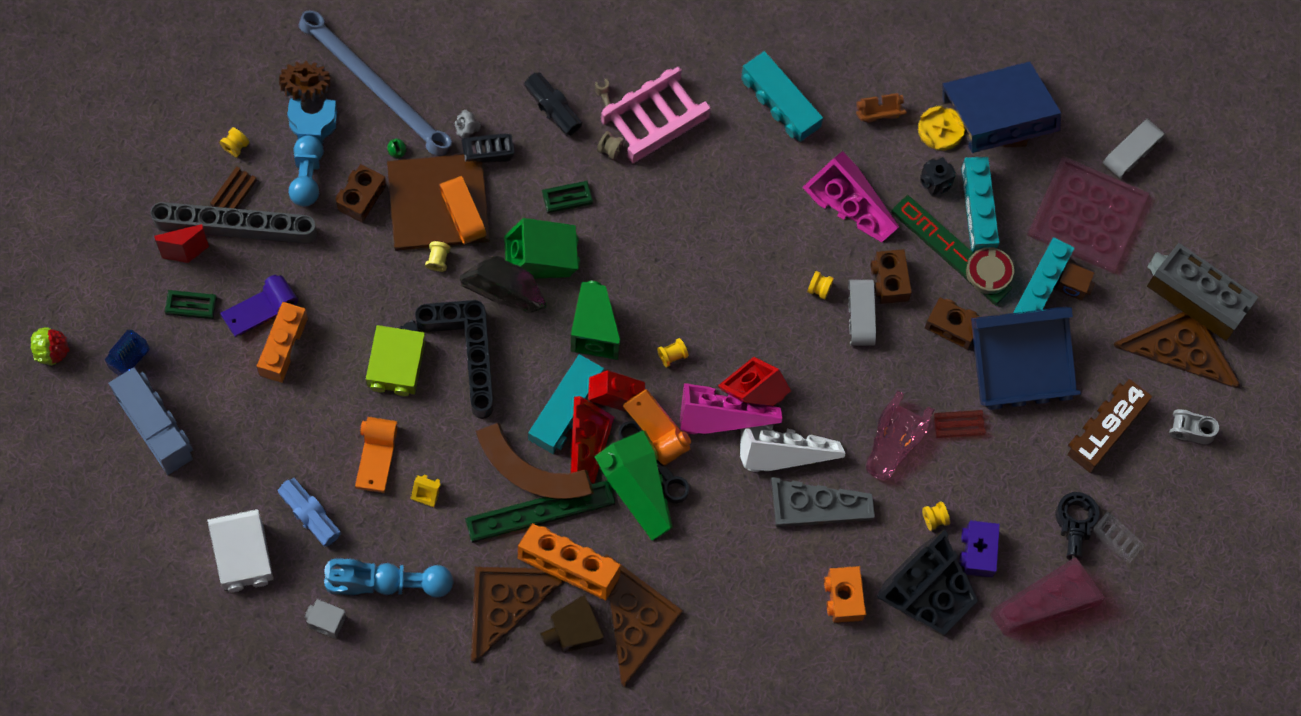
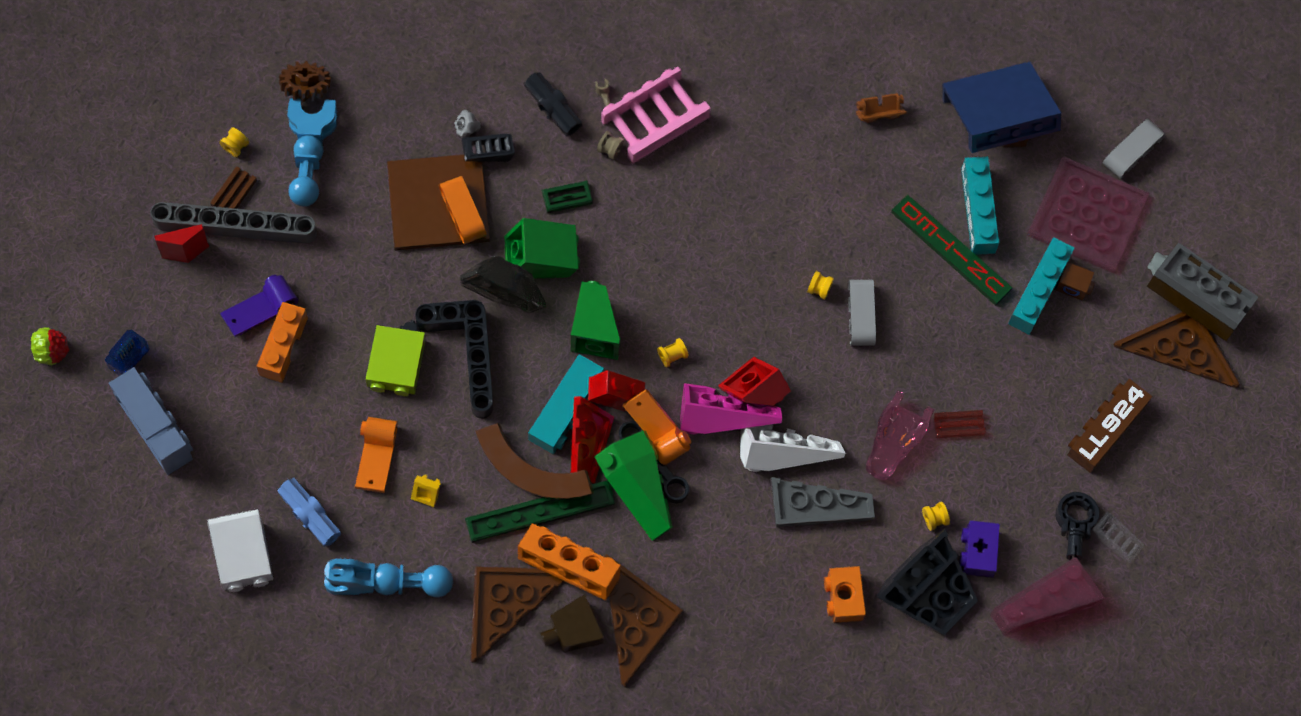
(190, 313): dark green tile -> none
(325, 618): light grey brick -> none
(365, 195): reddish brown brick -> none
(375, 83): sand blue piece -> none
(392, 151): green hinge -> none
(437, 256): light yellow bush -> none
(781, 97): teal brick -> none
(849, 192): dark pink wedge -> none
(896, 277): reddish brown brick -> none
(937, 176): black brick -> none
(940, 325): reddish brown brick -> none
(941, 128): yellow tile -> none
(990, 270): dark tan tile -> none
(1024, 357): dark blue panel -> none
(1192, 427): light grey piece -> none

